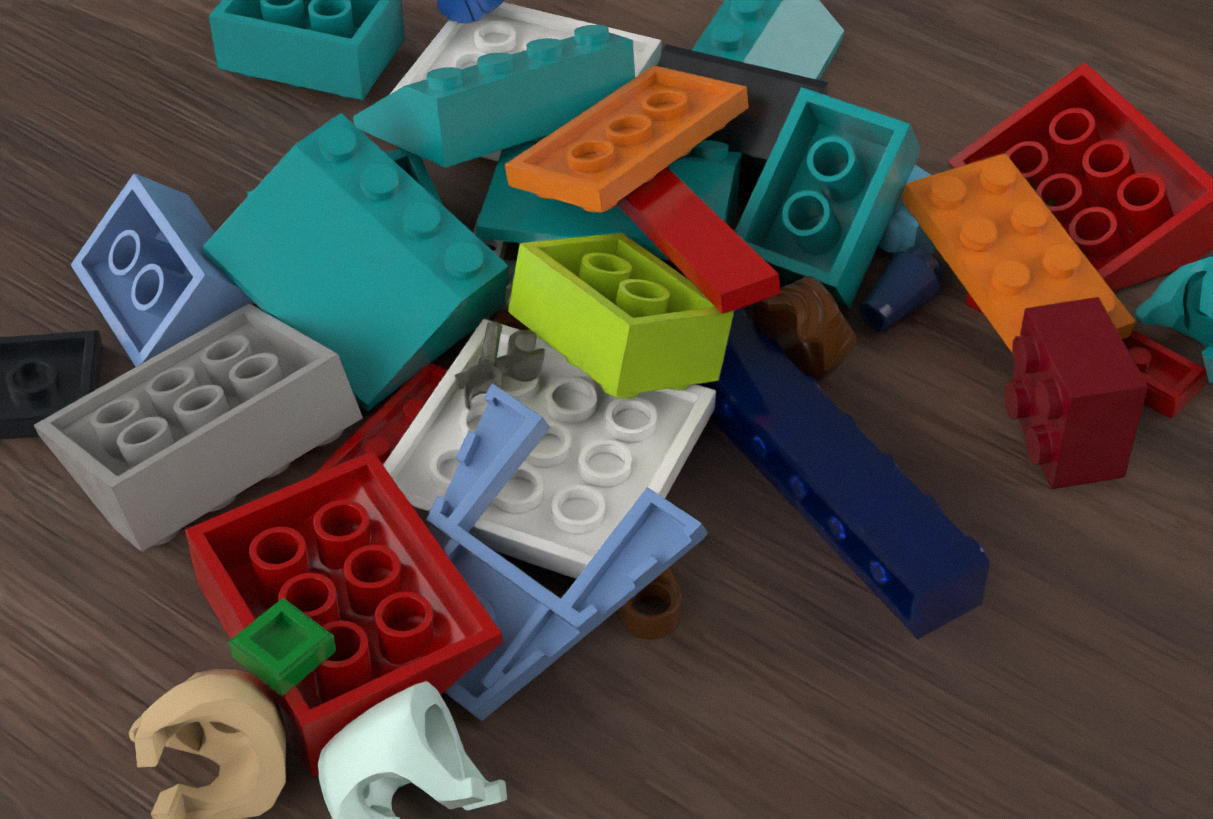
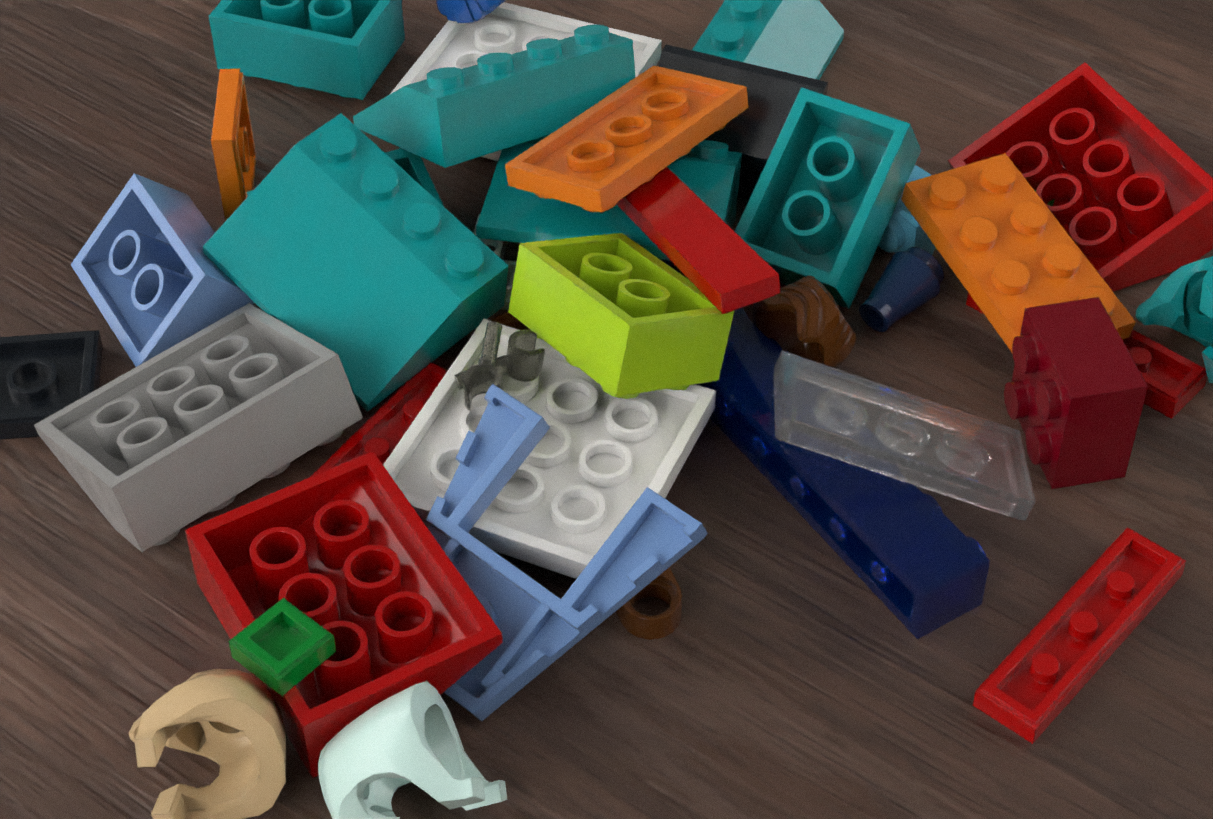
(233, 141): none -> orange tile
(901, 436): none -> clear tile
(1078, 635): none -> red tile

